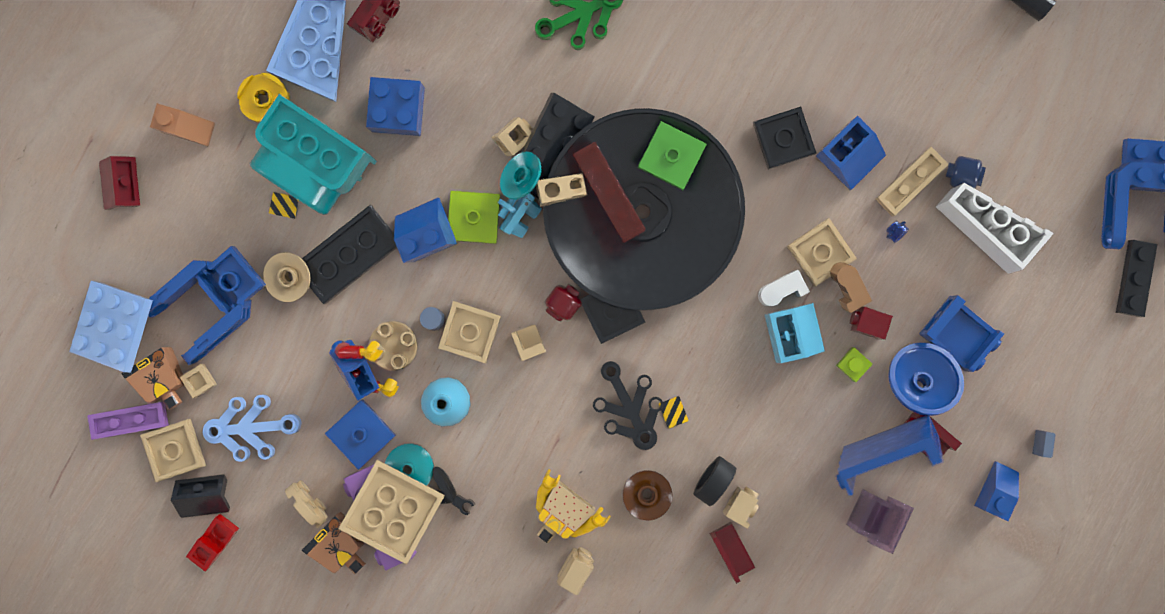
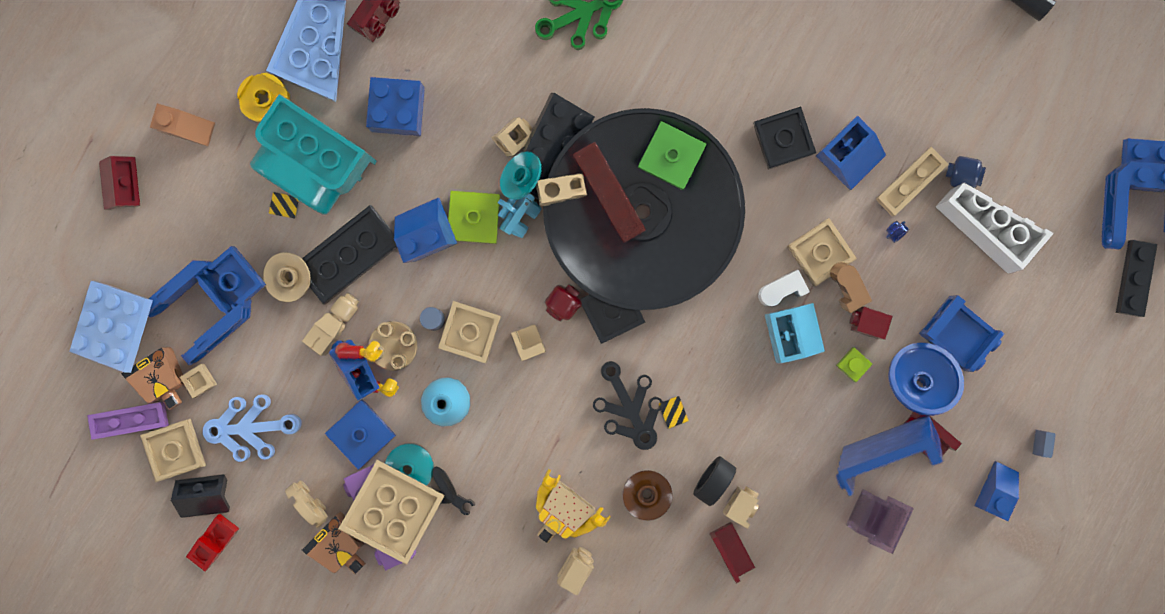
(331, 325): none -> tan piece

